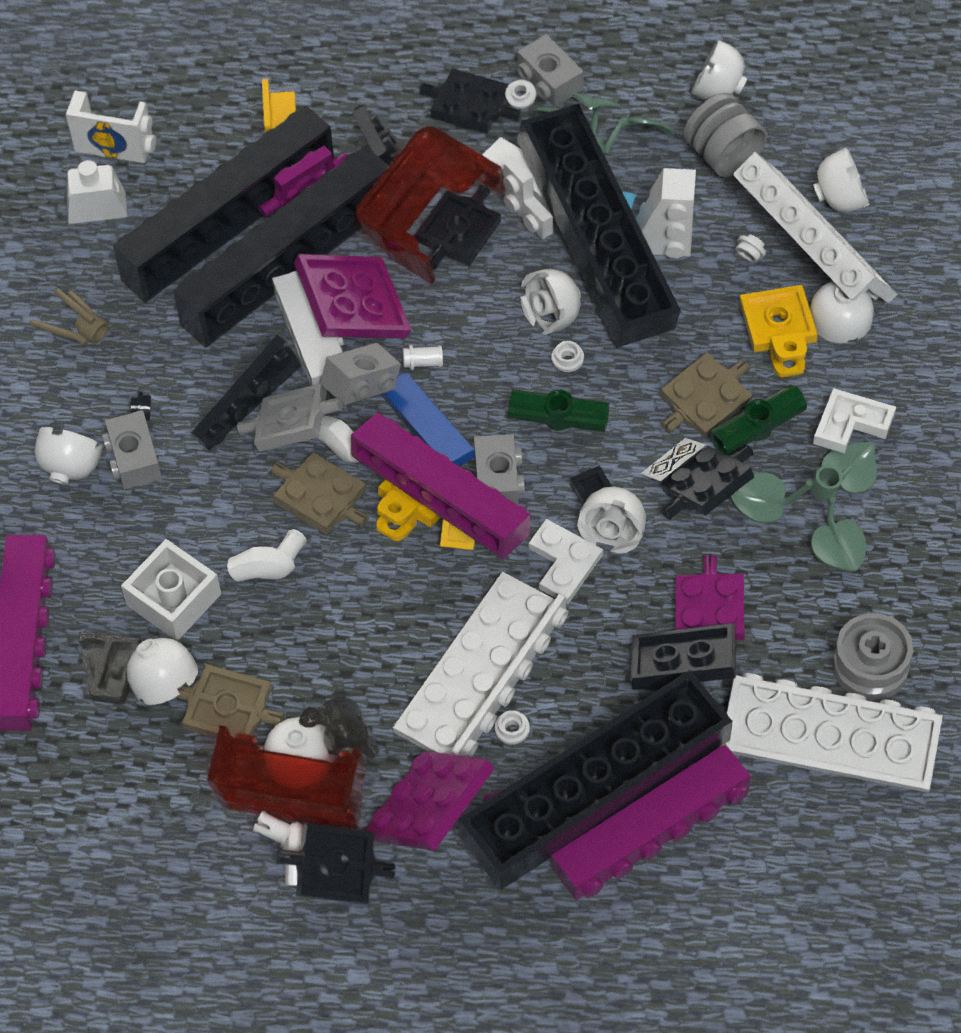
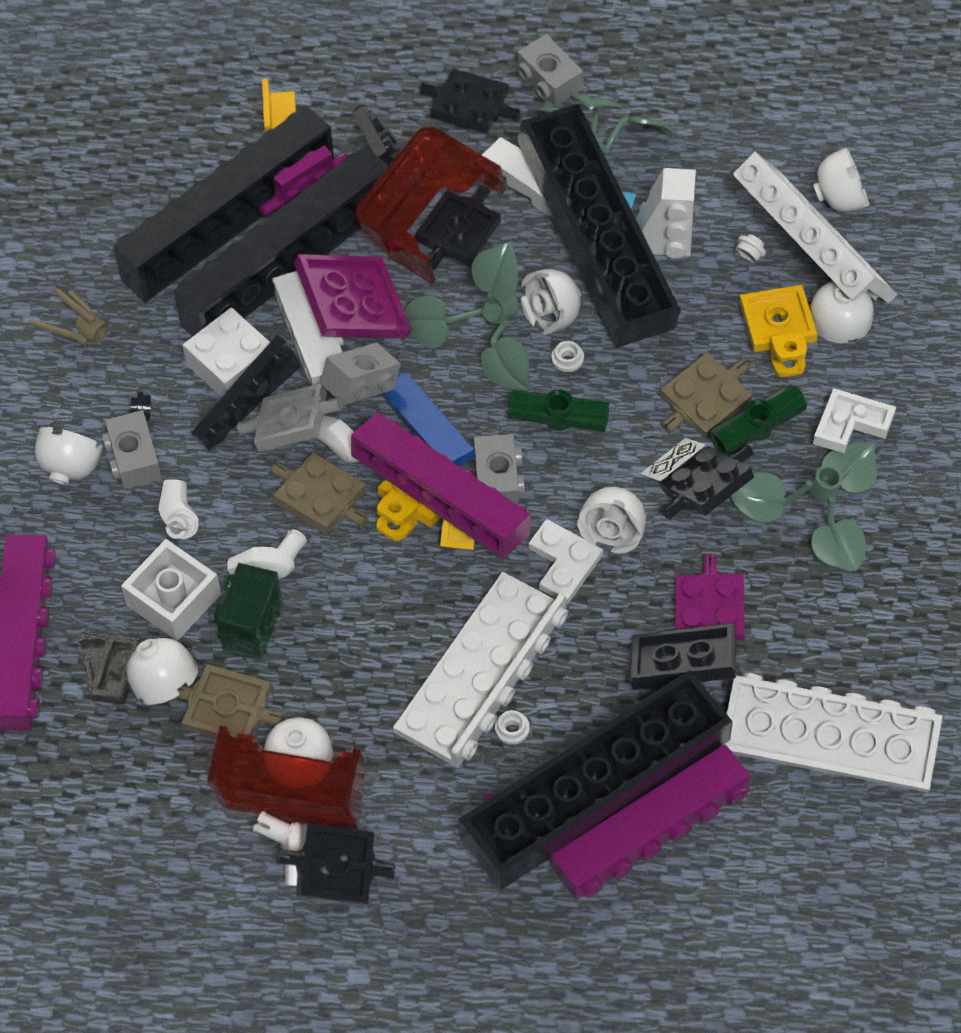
(94, 193): white torso -> none
(110, 135): white panel -> none
(176, 513): none -> white arm
(224, 350): none -> white brick
(248, 611): none -> clear green brick
(341, 727): clear smoke piece -> none
(422, 357): white pin -> none
(429, 800): magenta plate -> none
(497, 274): none -> sand green plant
(520, 199): white plate -> none
(524, 101): white plate -> none
(588, 483): black plate -> none
(721, 73): white cylinder -> none
(724, 133): light grey wheel -> none
(873, 656): light grey wheel -> none

